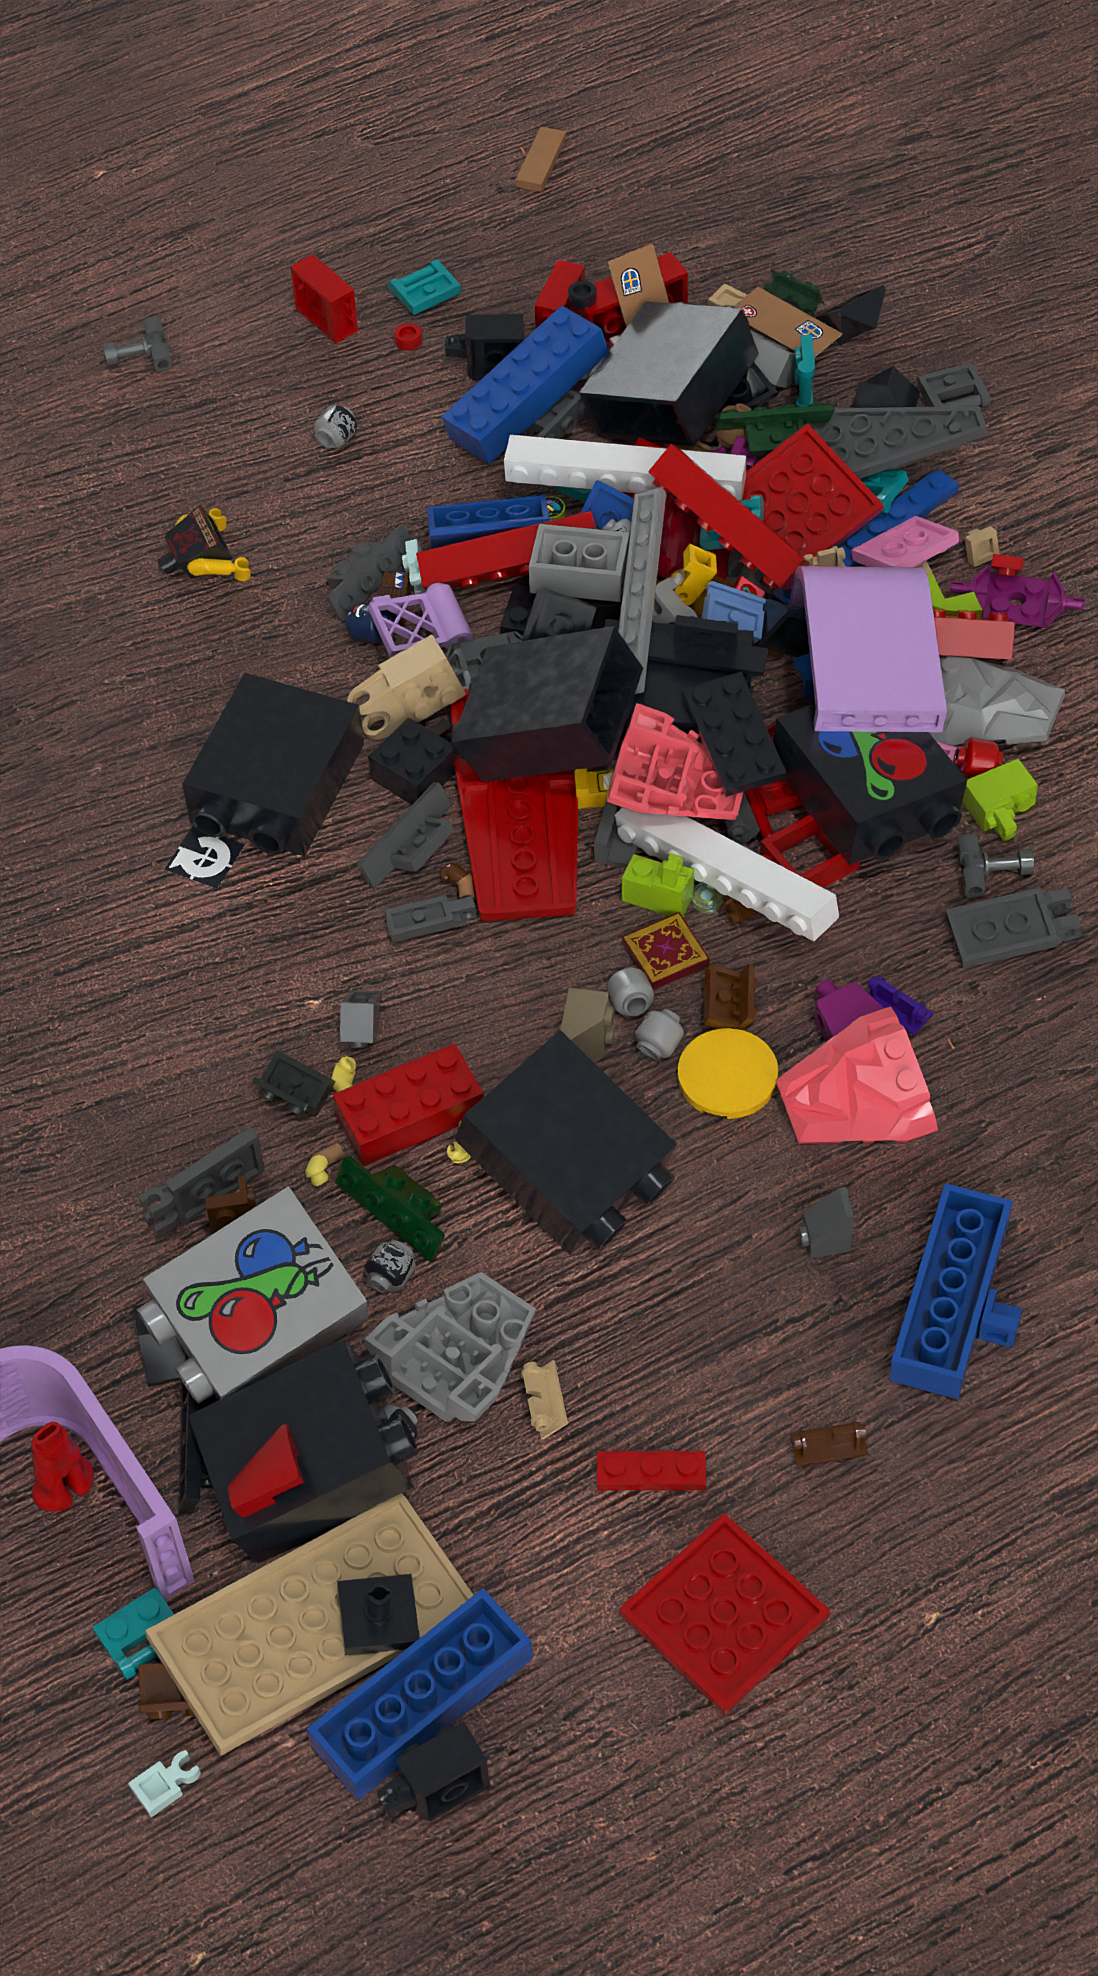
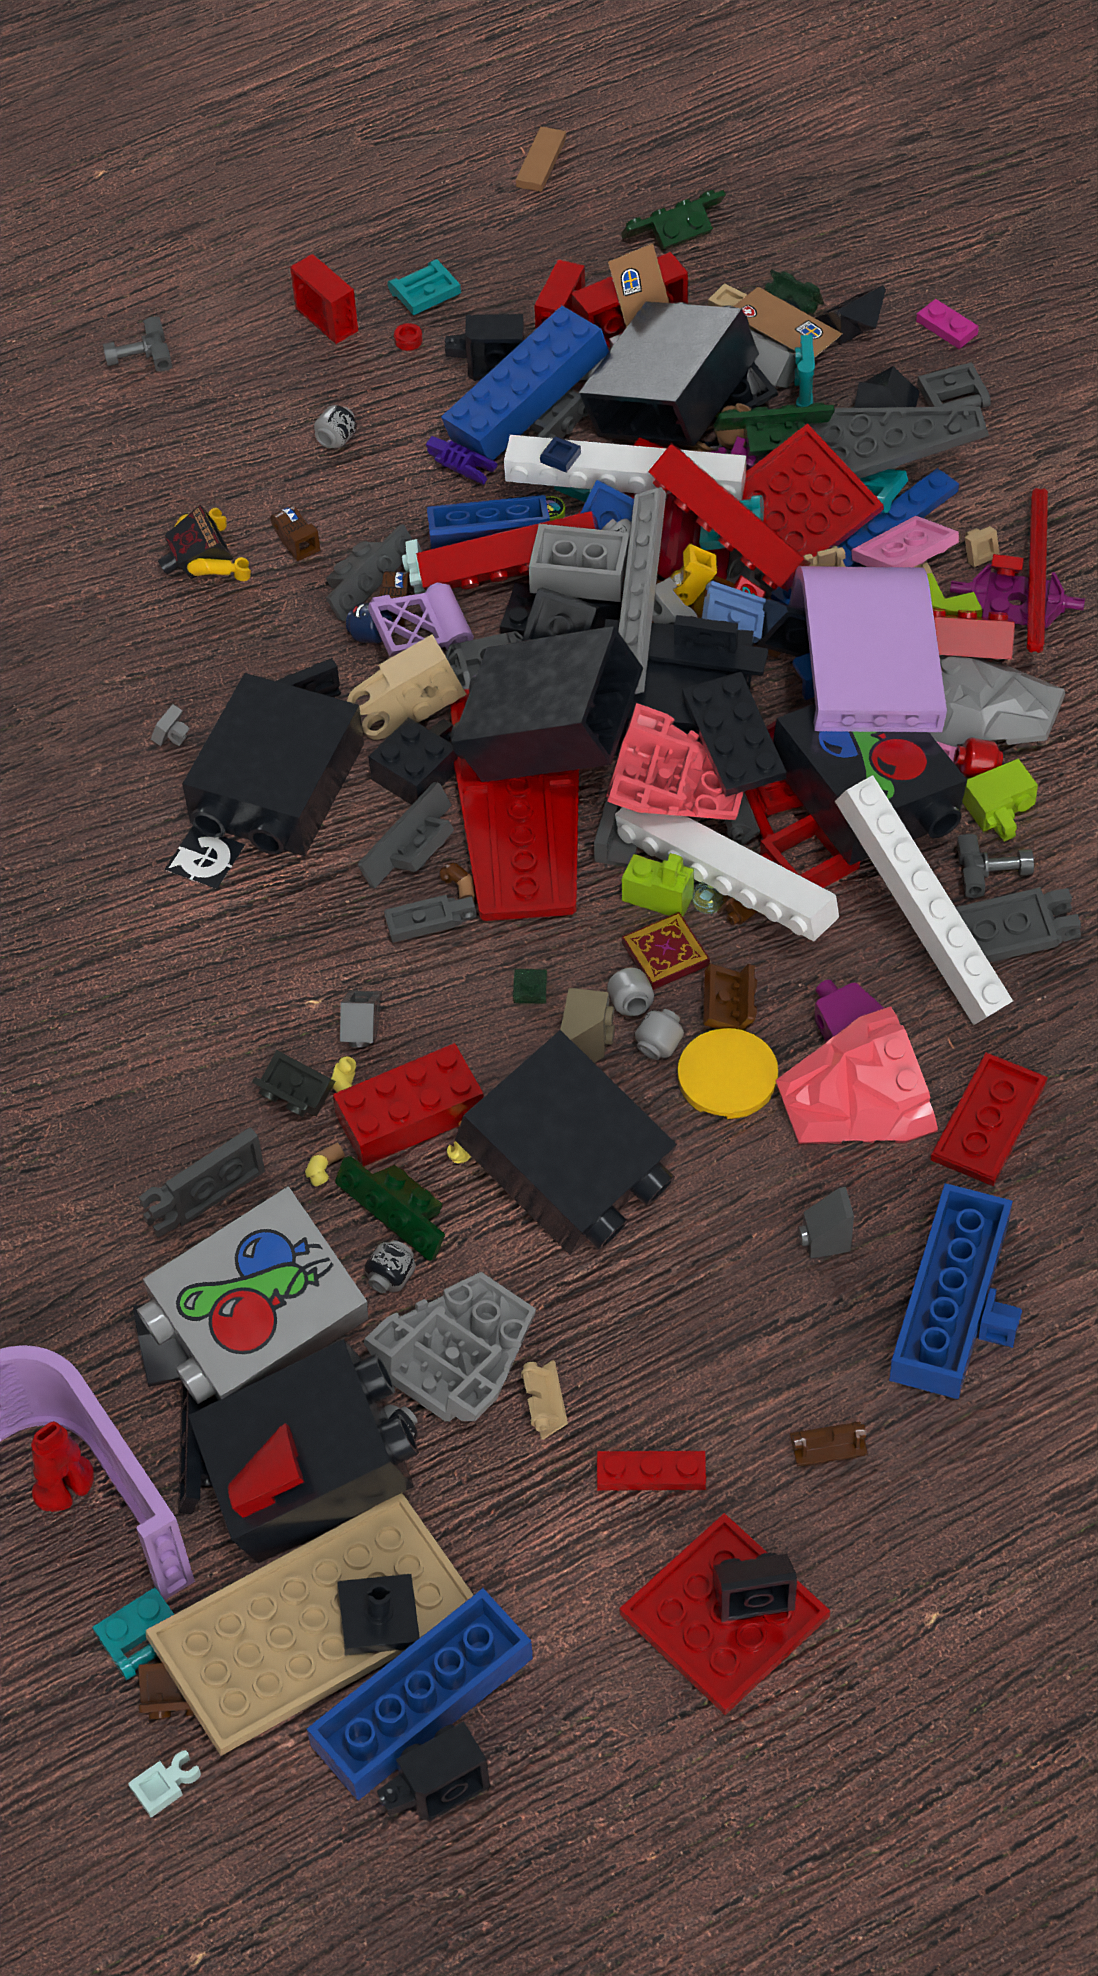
(170, 727): none -> light grey tile
(229, 1207): reddish brown bracket -> none
(294, 530): none -> reddish brown leg
(319, 678): none -> black plate
(460, 459): none -> dark purple hinge
(530, 986): none -> clear green plate
(560, 454): none -> dark blue tile
(582, 294): black tile -> none
(592, 787): yellow leg -> none
(679, 224): none -> dark green bracket
(755, 1586): none -> black slope
(909, 1012): dark purple hinge -> none
(923, 900): none -> white brick
(947, 323): none -> dark pink plate
(989, 1119): none -> red tile
(1037, 570): none -> red axle

